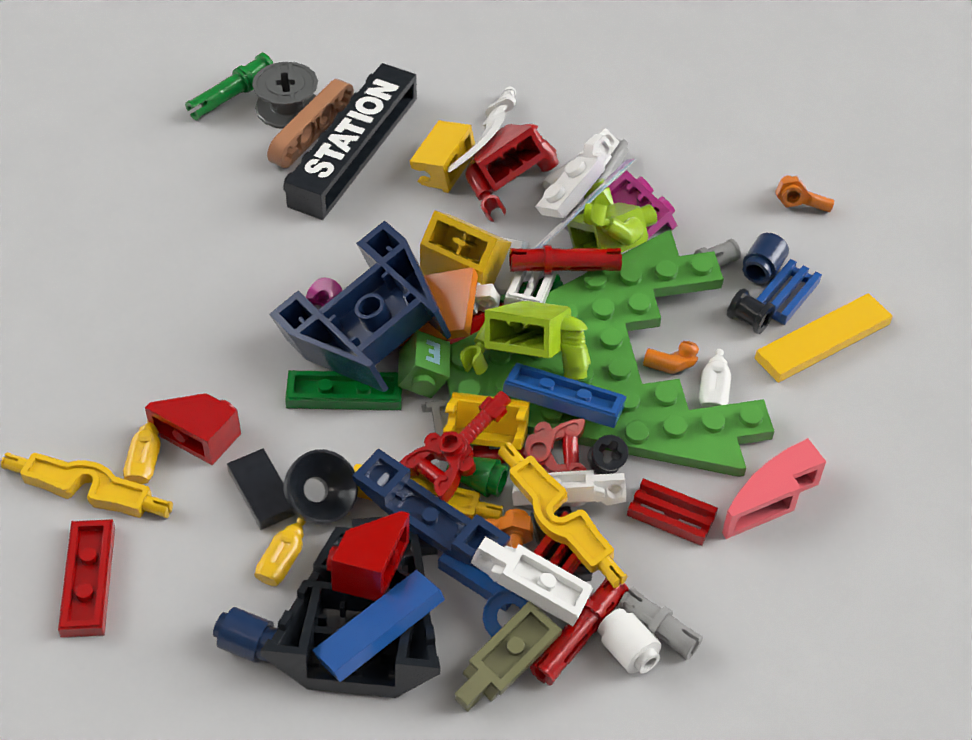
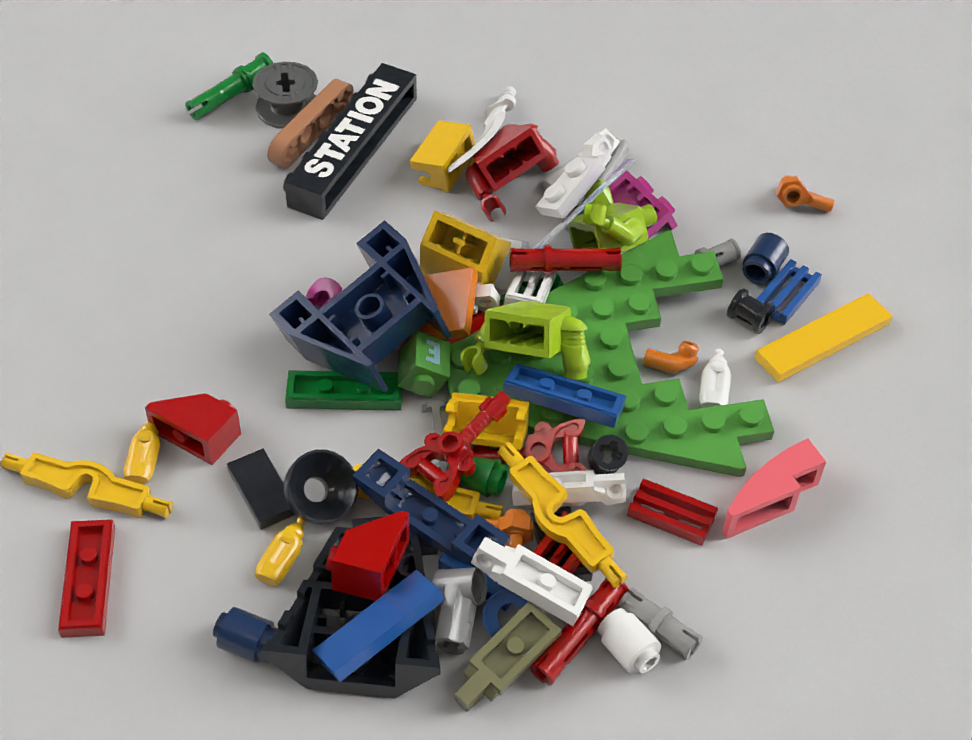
(455, 615): none -> light grey piece

